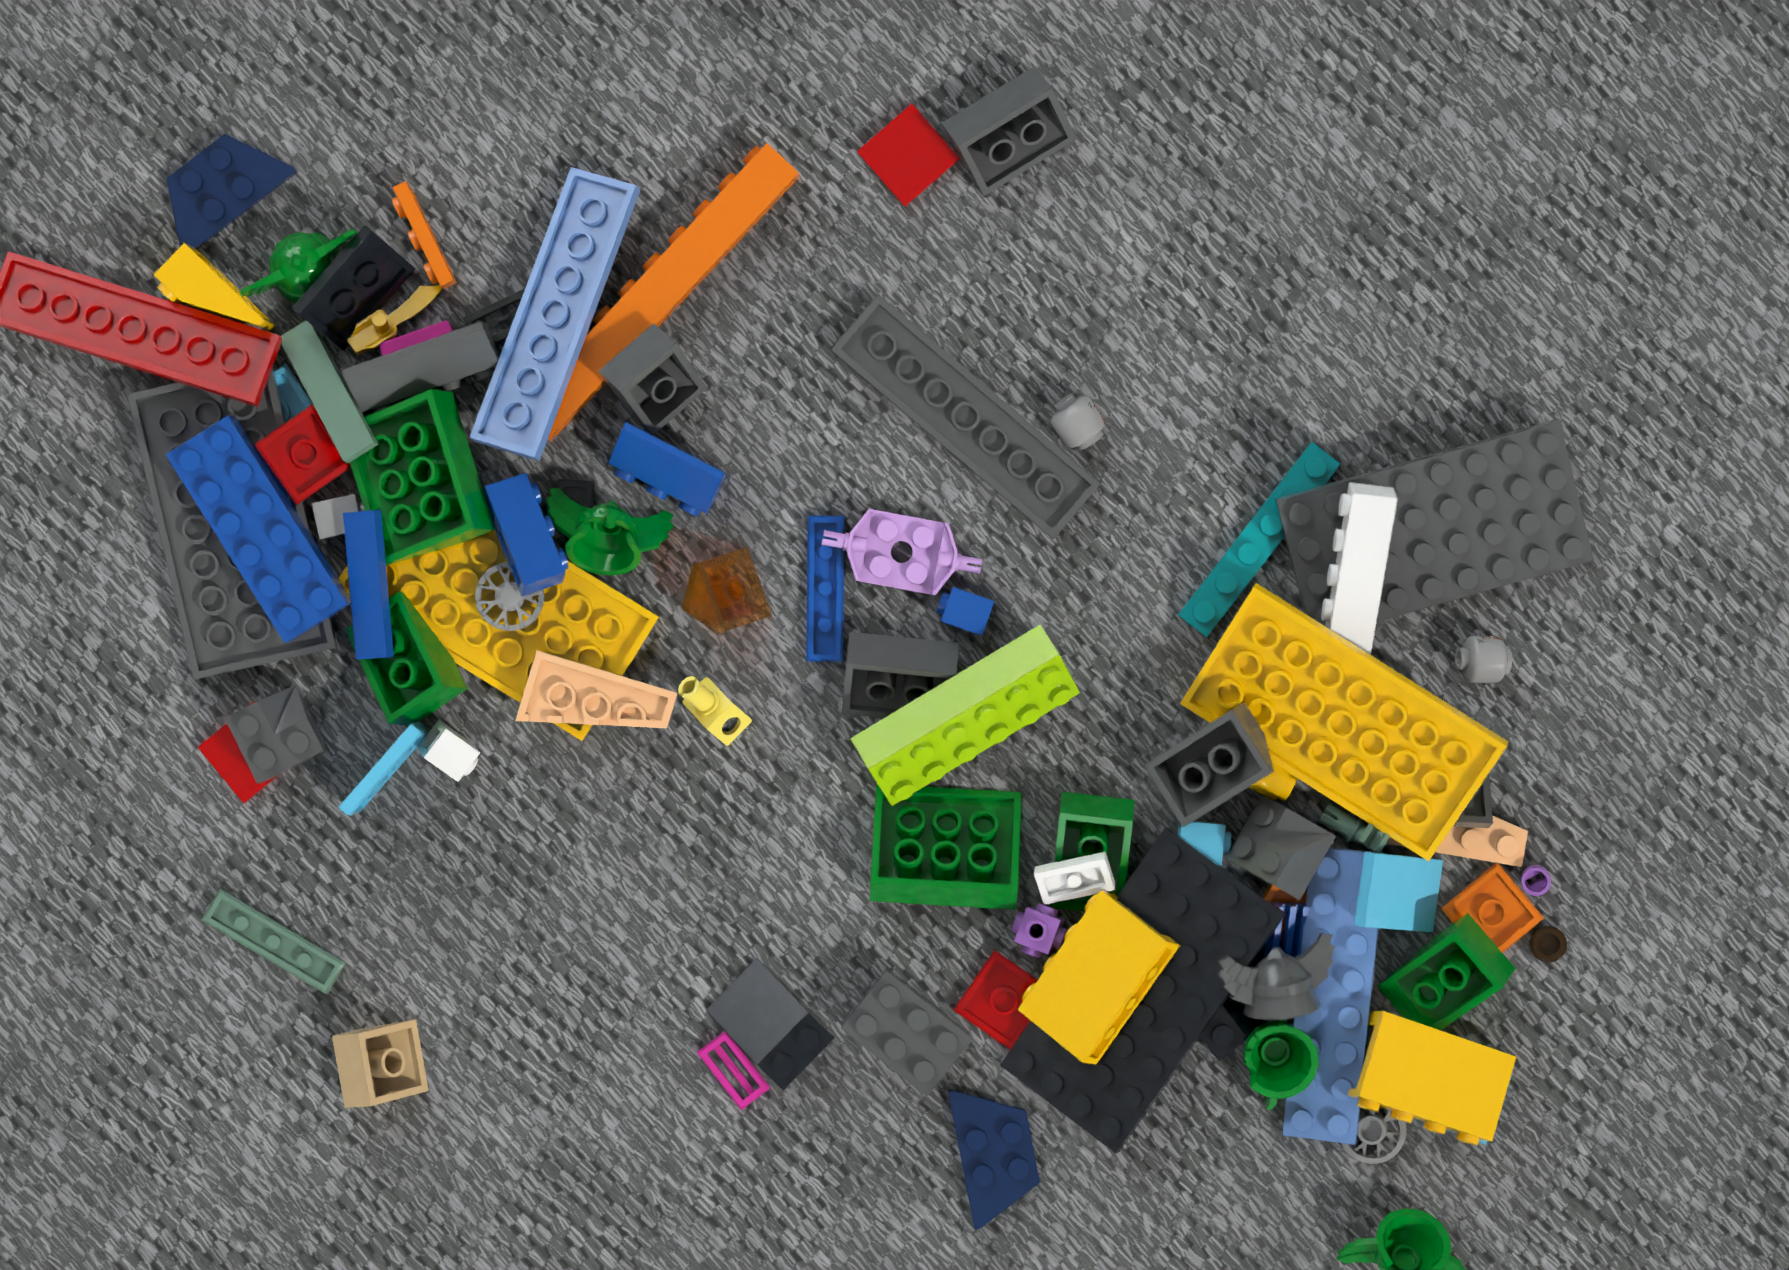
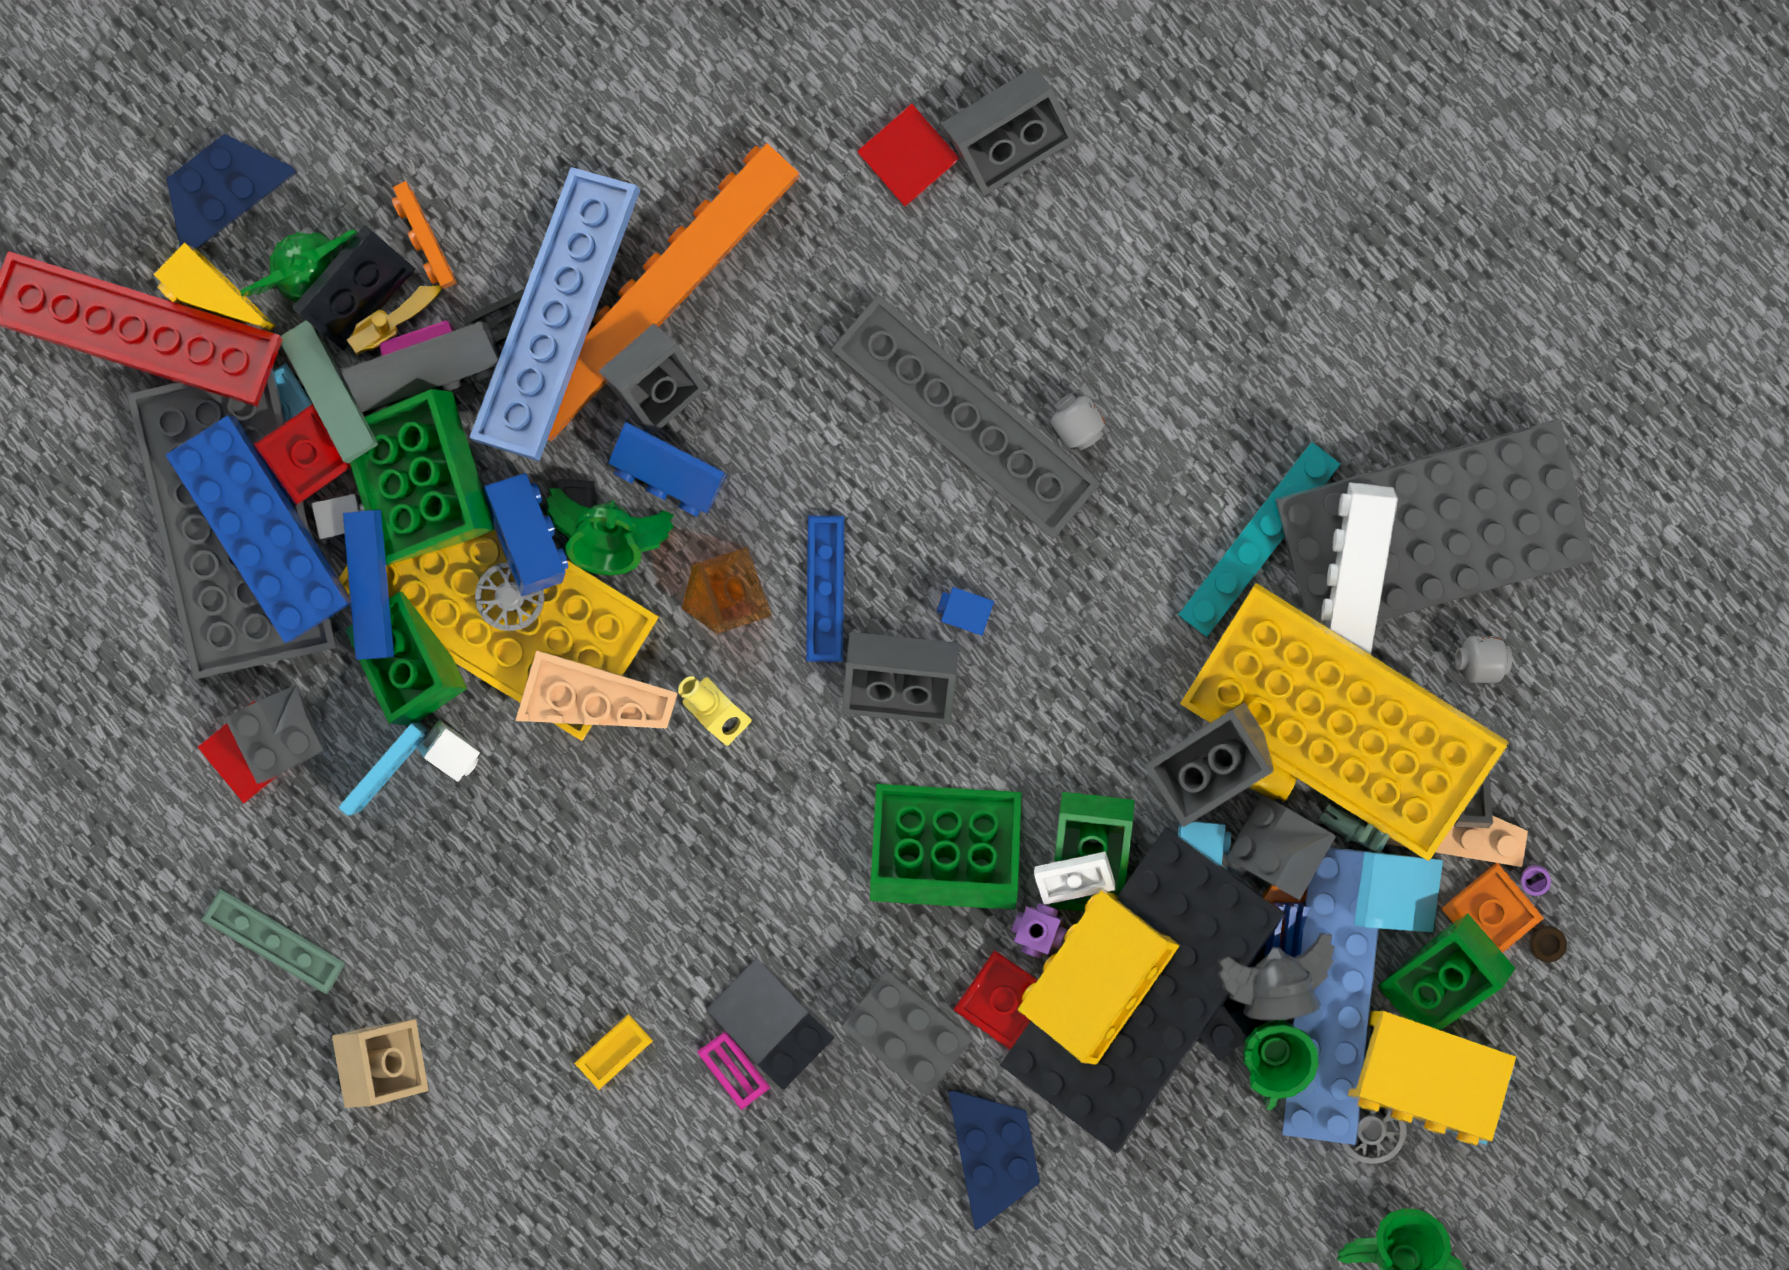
(613, 1051): none -> yellow tile
(932, 557): lavender plate -> none
(965, 715): lime brick -> none

